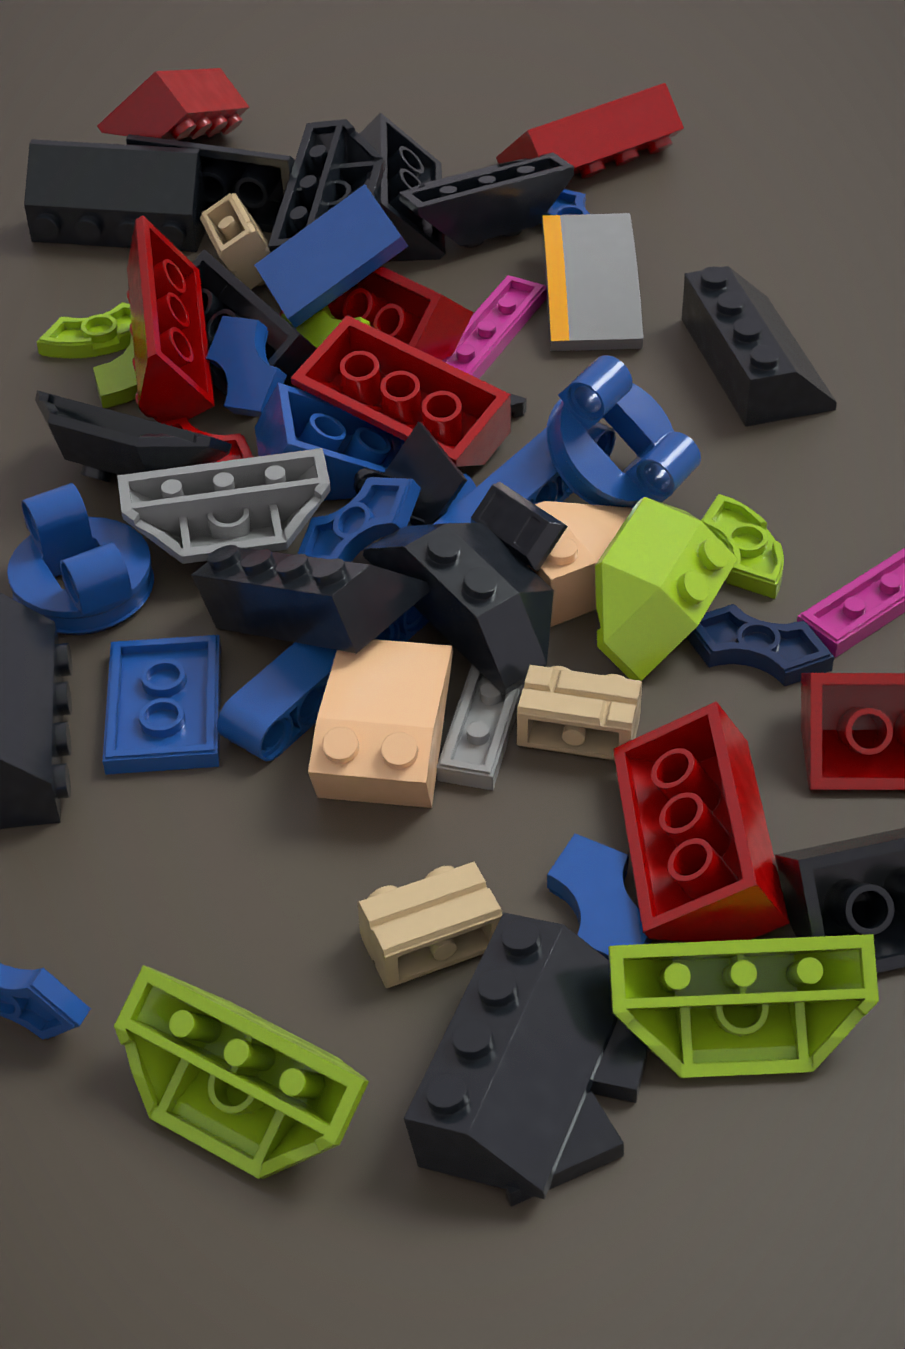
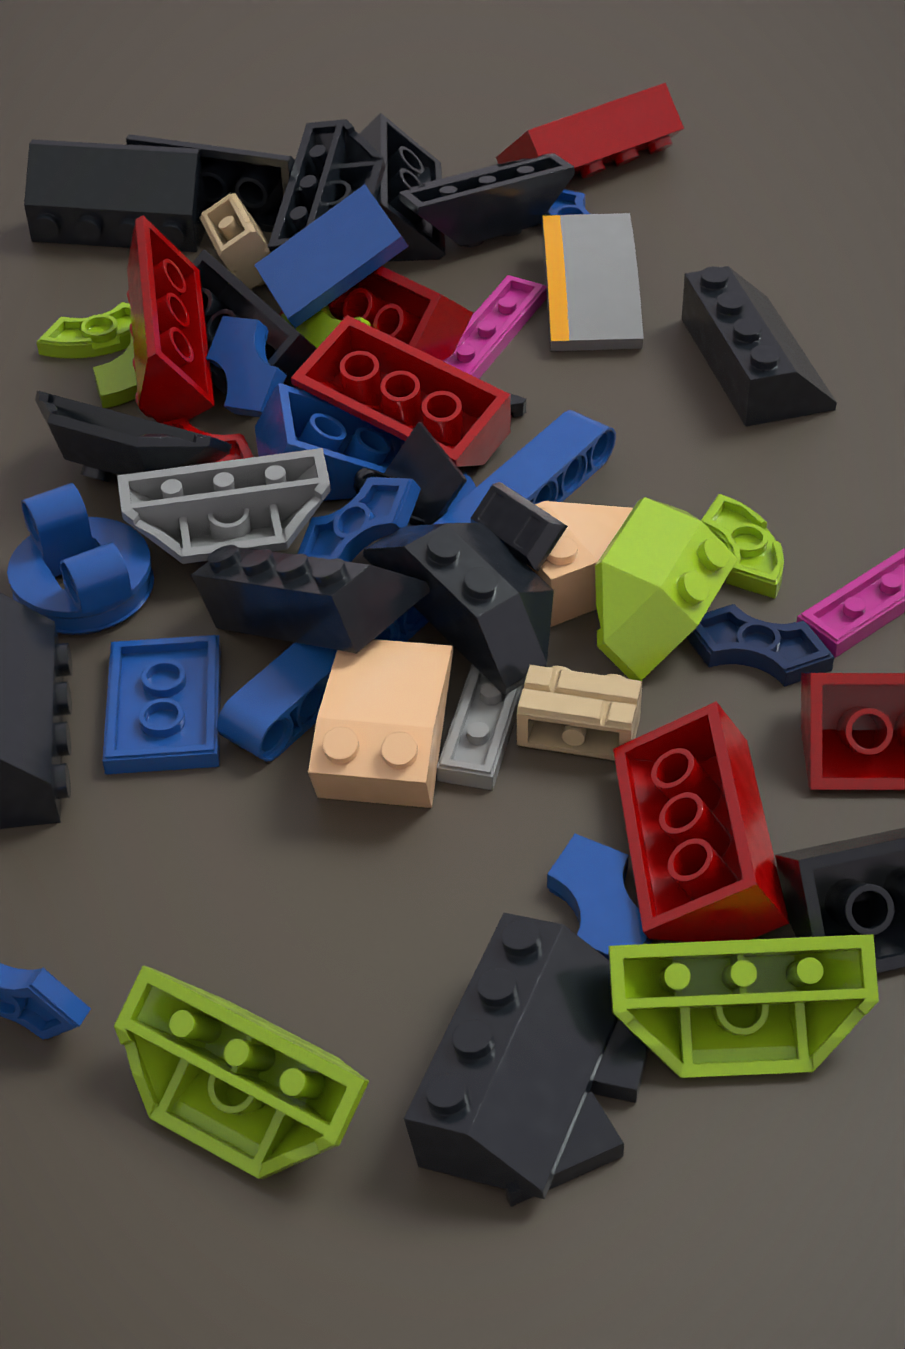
(178, 106): red slope -> none
(428, 923): tan brick -> none
(608, 393): blue piece -> none

